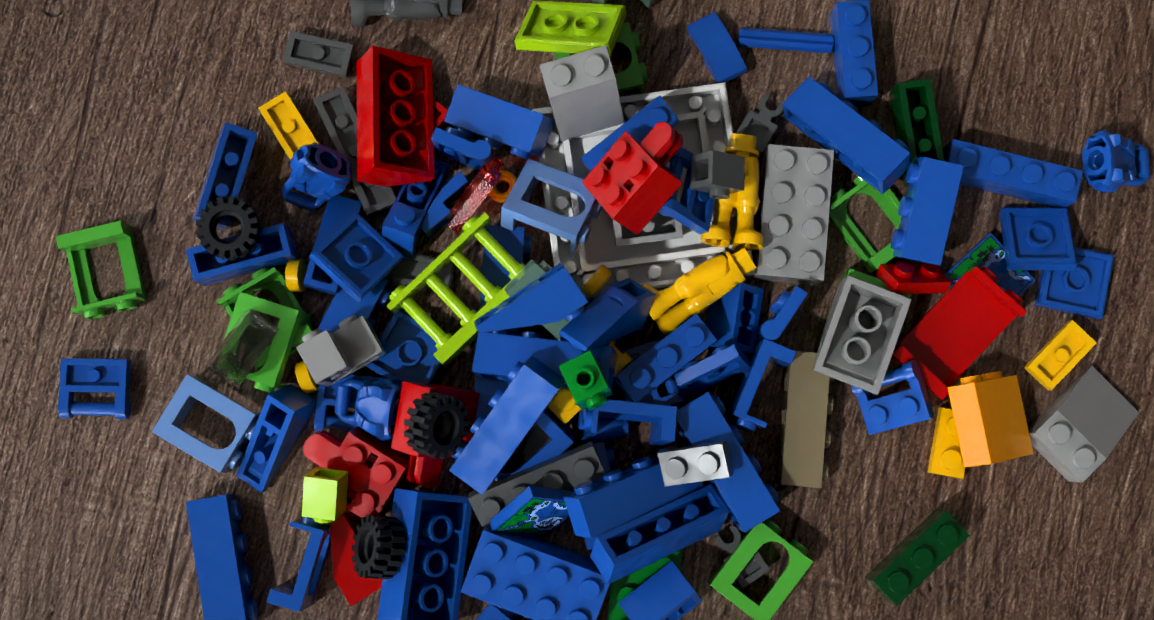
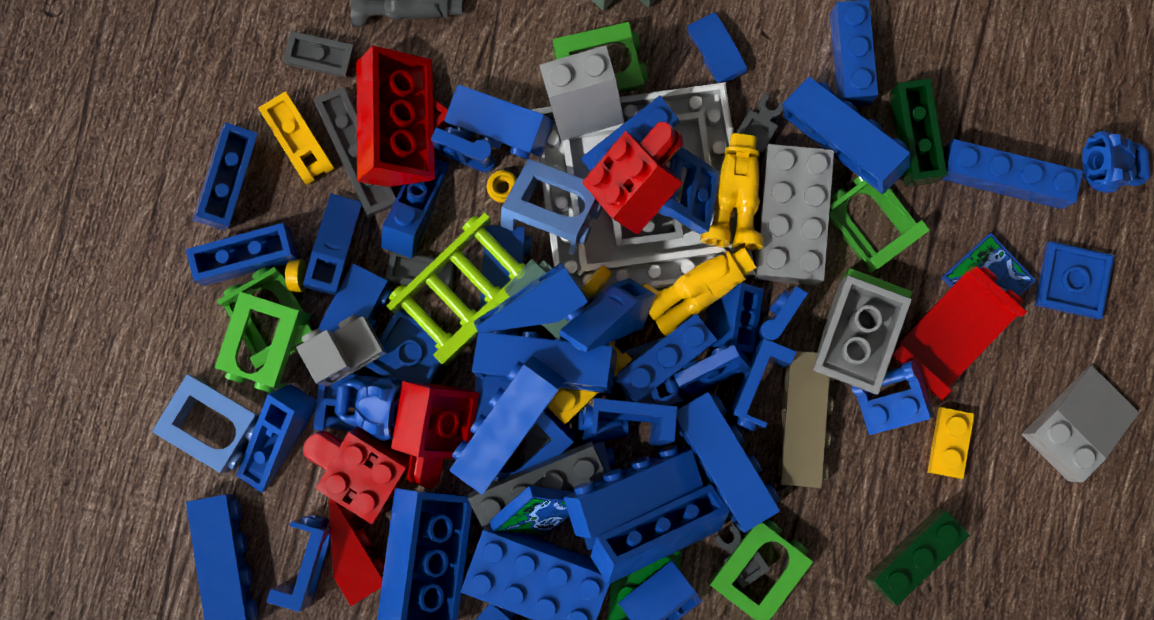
(76, 247): bright green panel -> none
(94, 377): blue plate -> none
(208, 224): black tyre -> none
(242, 348): clear smoke piece -> none
(305, 379): yellow tile -> none
(318, 173): blue piece -> none
(324, 494): brick -> none
(356, 257): blue tile -> none
(378, 547): black tyre -> none
(423, 420): black tyre -> none
(438, 213): blue slope -> none
(475, 193): clear red plate -> none
(570, 27): lime tile -> none
(586, 381): green brick -> none
(695, 463): plate -> none
(717, 173): dark grey brick -> none
(785, 40): blue axle -> none
(913, 278): red plate -> none
(926, 210): blue brick -> none
(990, 419): light orange brick -> none
(1037, 239): blue tile -> none
(1060, 355): yellow plate -> none

